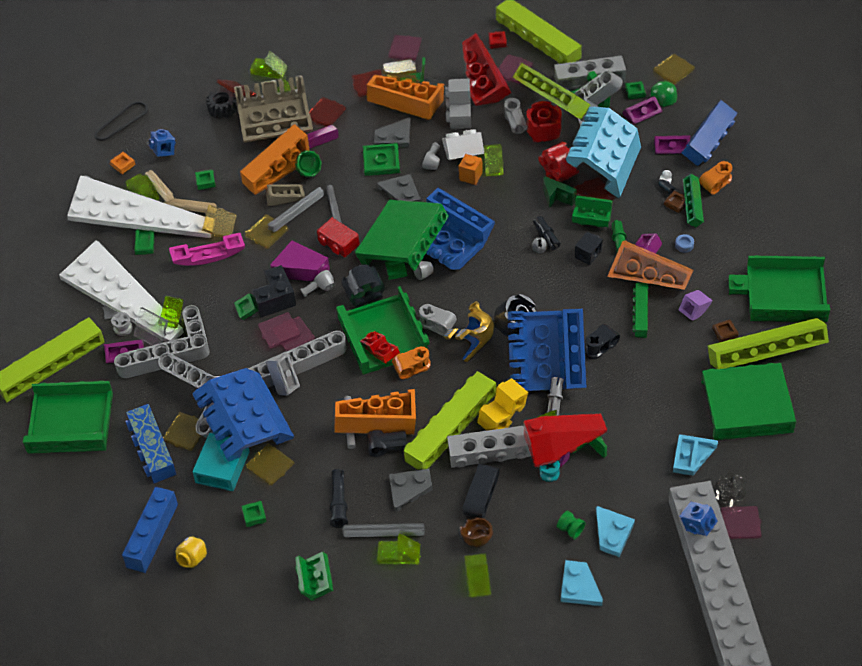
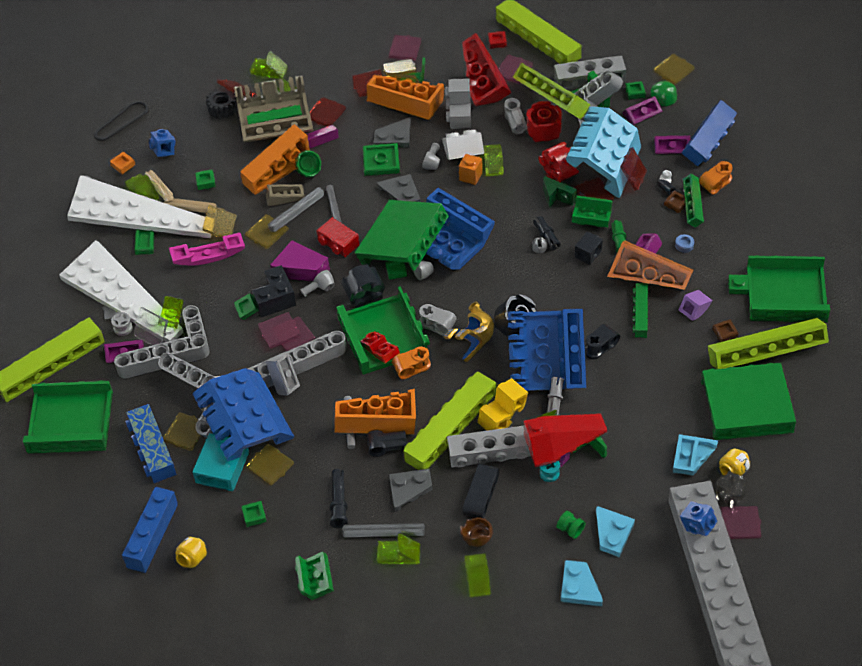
(285, 112): none -> green piece
(633, 168): none -> clear red piece
(735, 461): none -> yellow head

